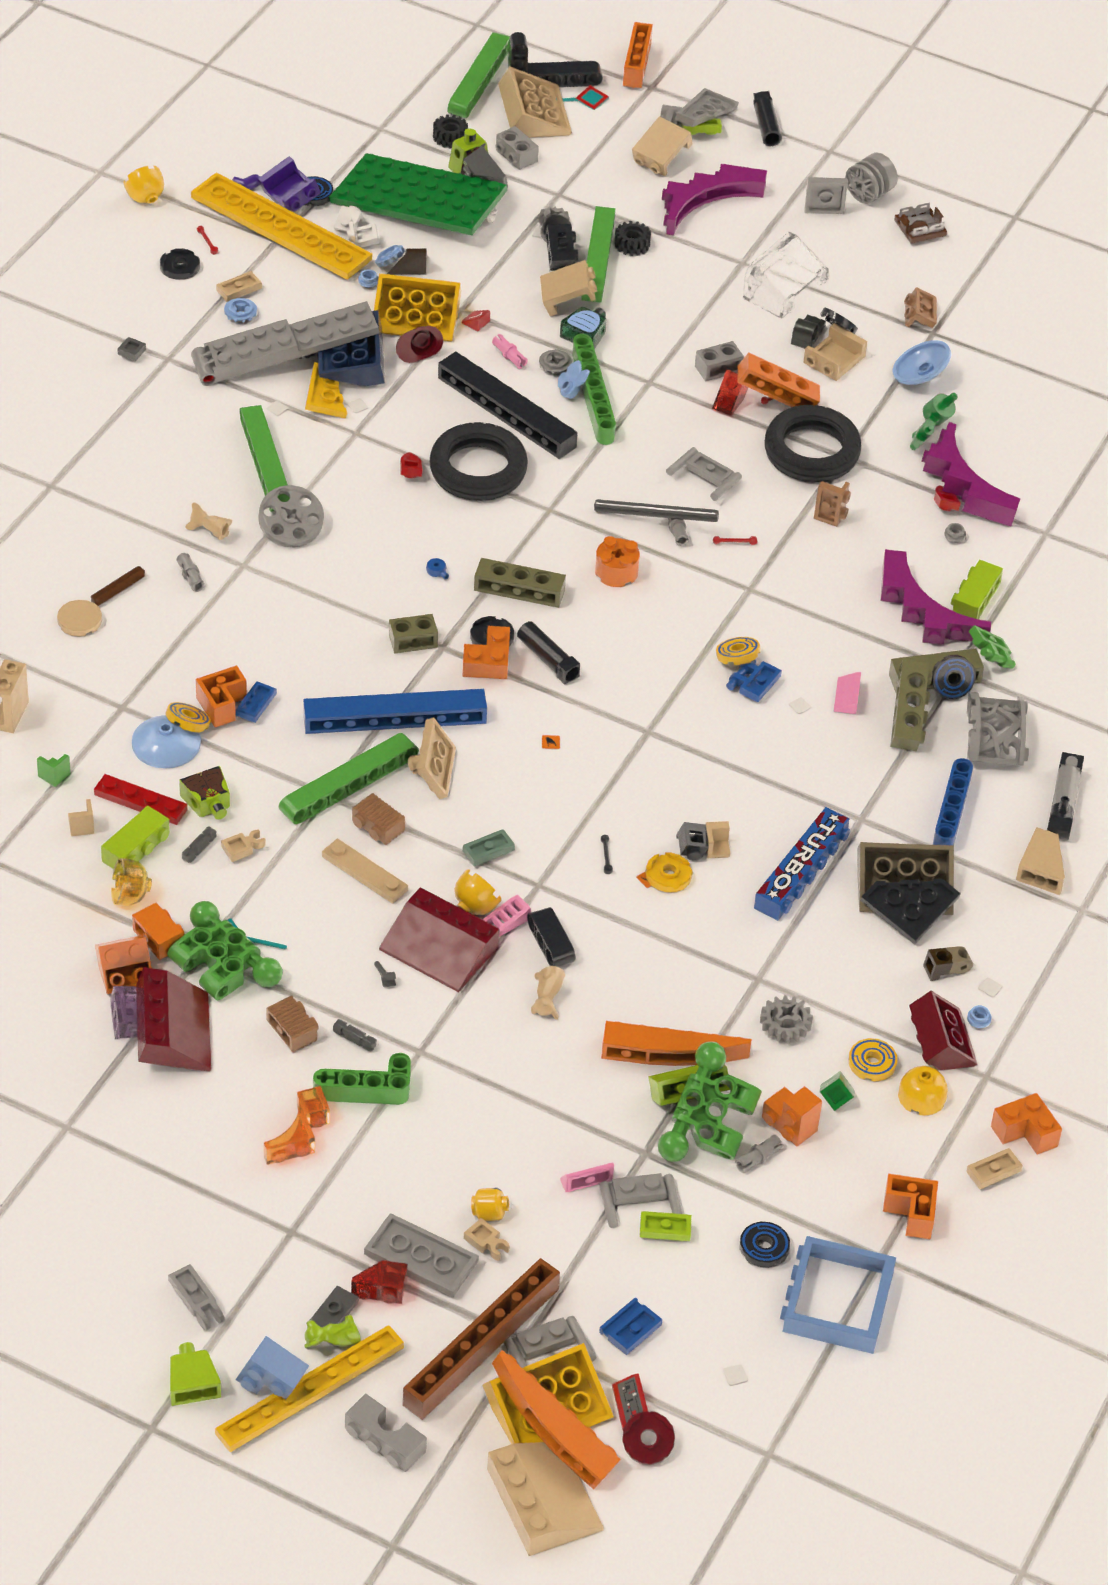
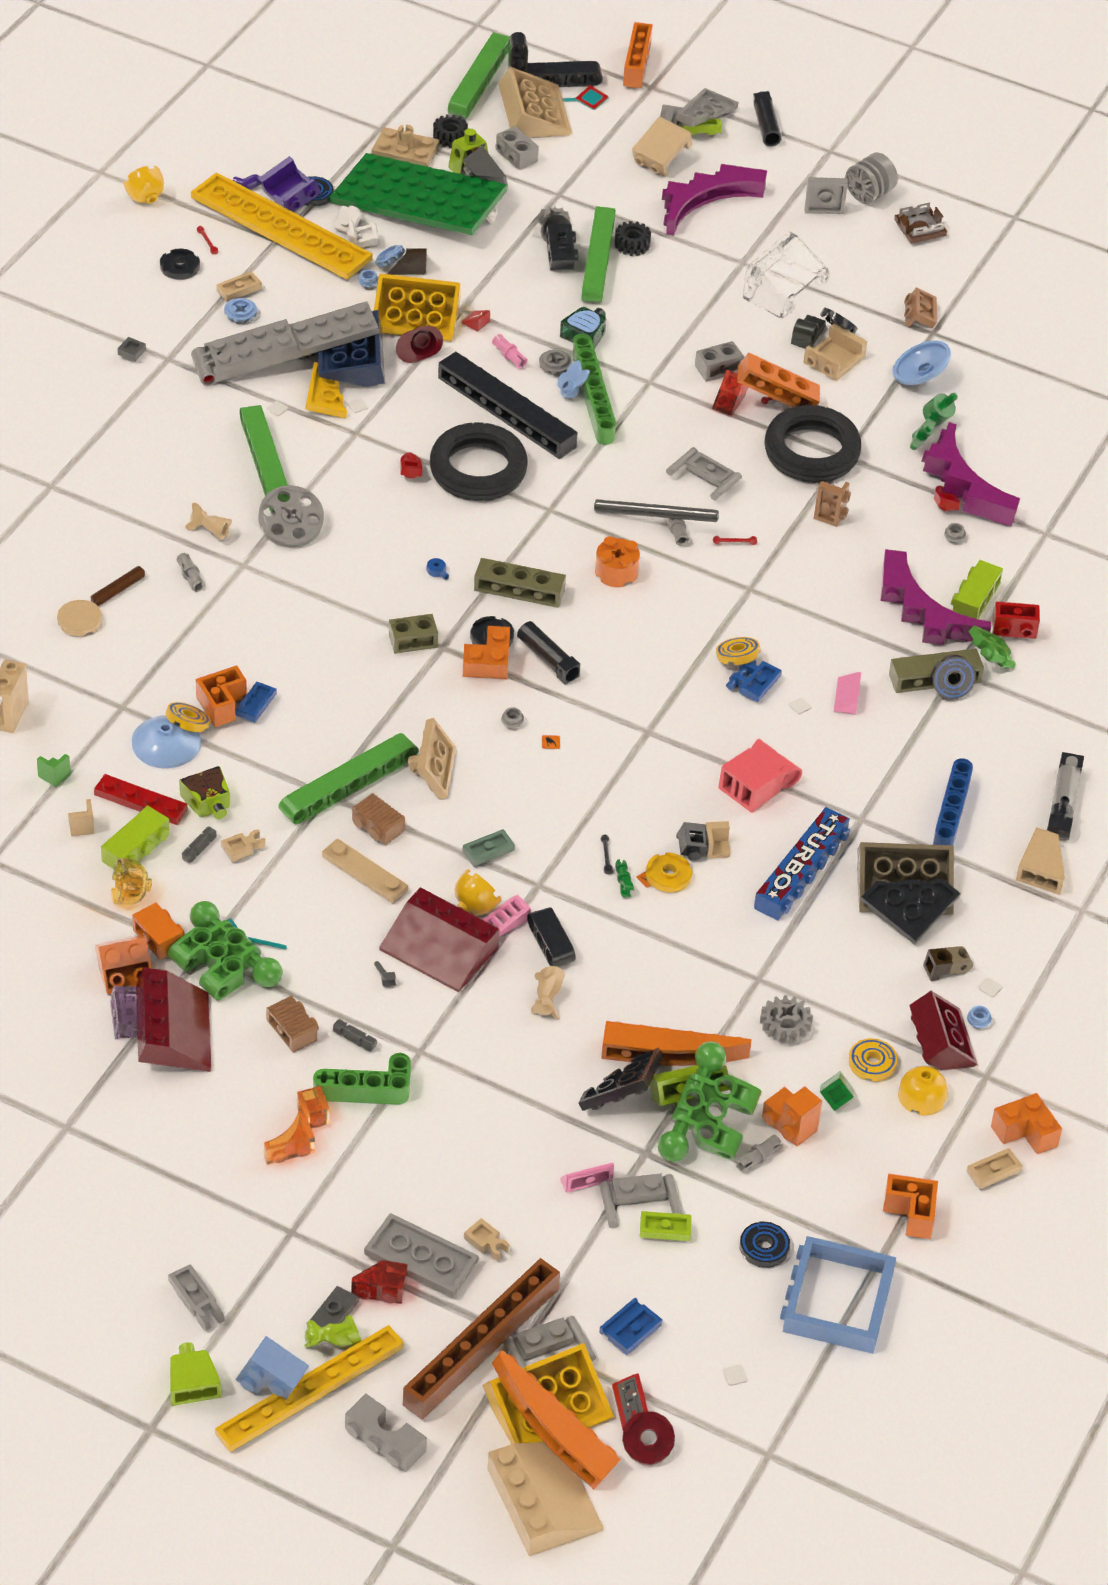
(394, 711): blue brick -> none
(405, 145): none -> tan plate
(489, 1204): yellow head -> none
(512, 717): none -> light grey plate
(567, 284): tan panel -> none
(619, 1084): none -> black plate
(624, 878): none -> green piece
(757, 775): none -> coral piece
(902, 735): olive brick -> none
(1012, 710): light grey fence -> none
(1016, 620): none -> red brick

